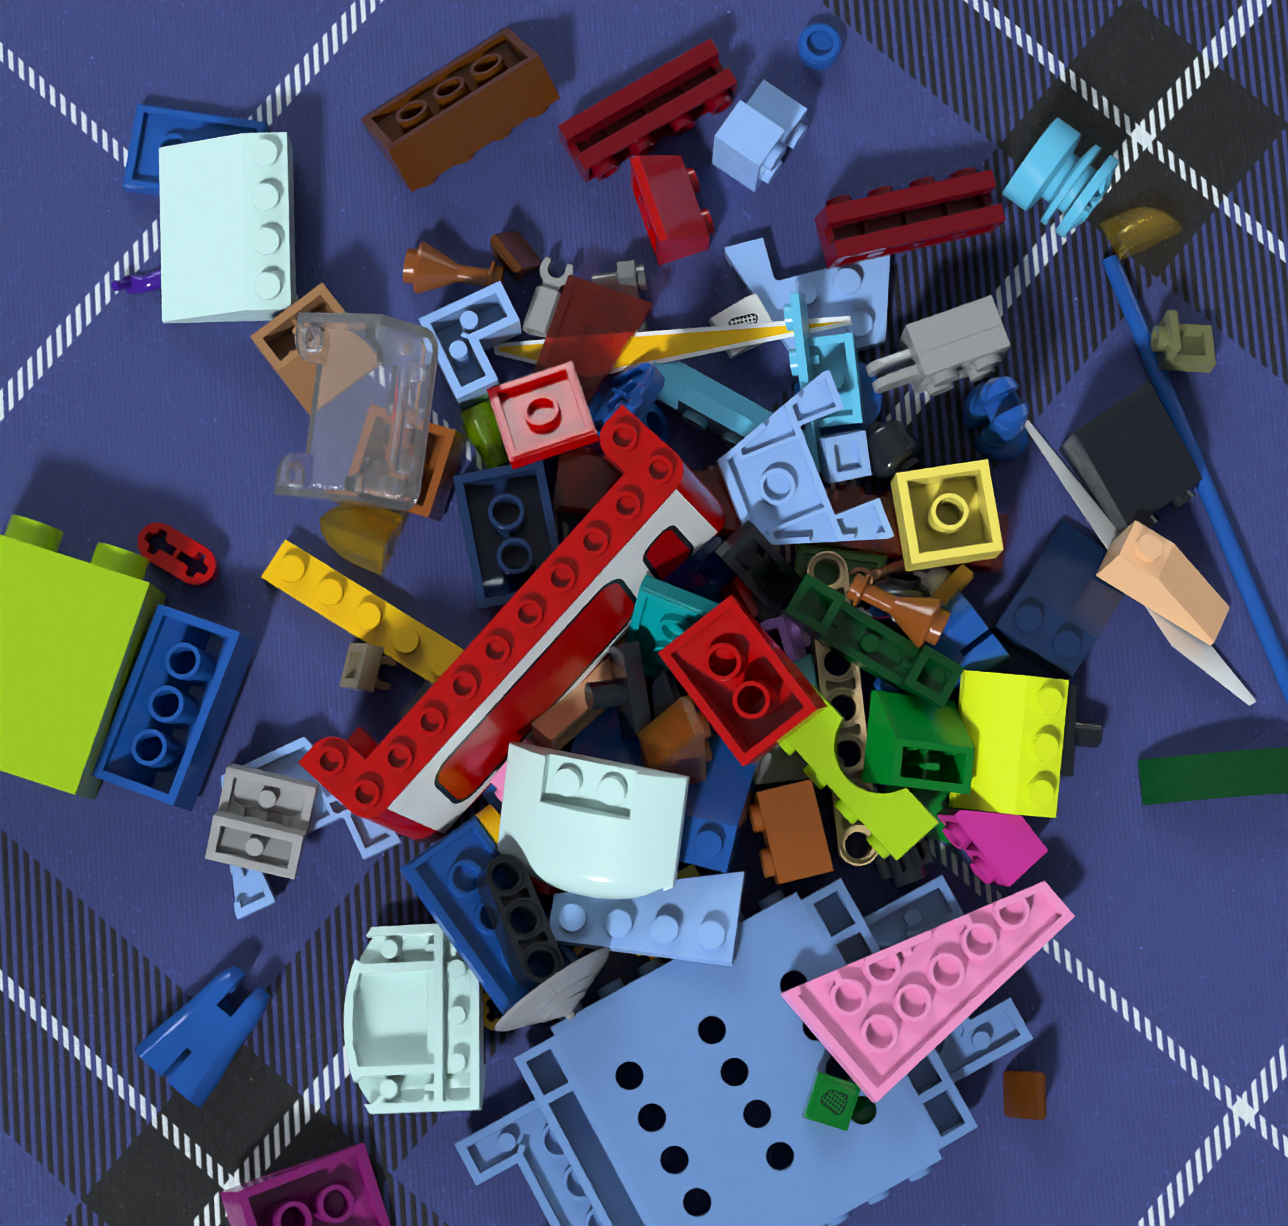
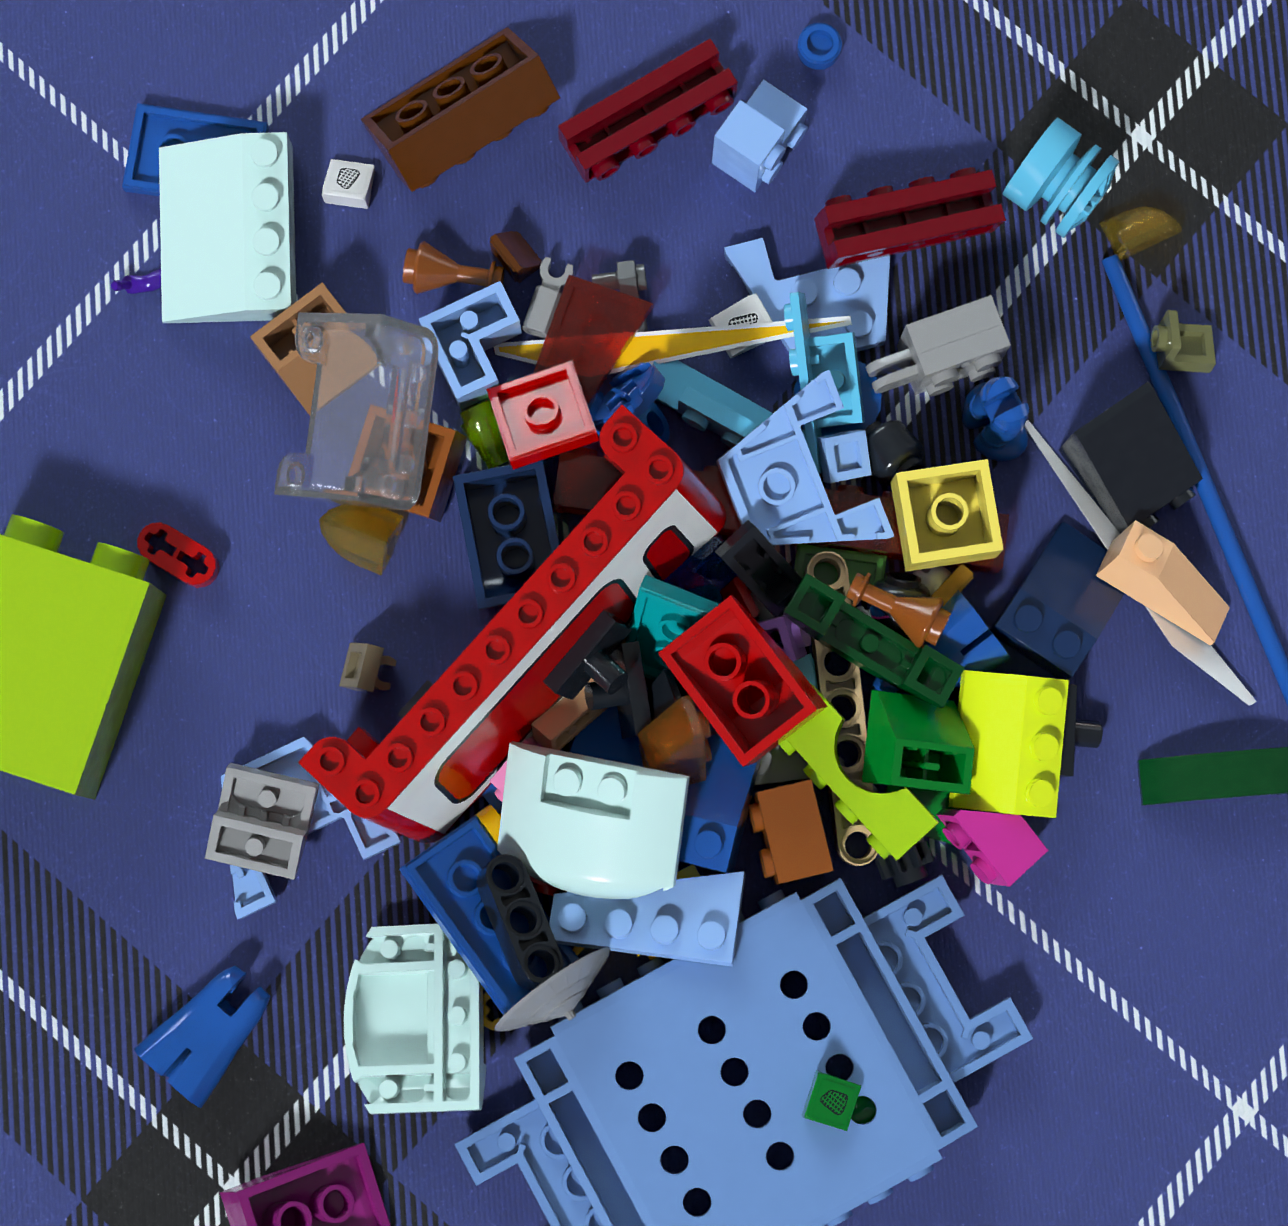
(174, 707): blue slope -> none
(348, 184): none -> white slope
(360, 612): yellow plate -> none
(591, 659): none -> black tile
(669, 206): red slope -> none
(879, 573): nougat hand -> none
(909, 997): bright pink wing -> none
(1024, 1094): reddish brown slope -> none

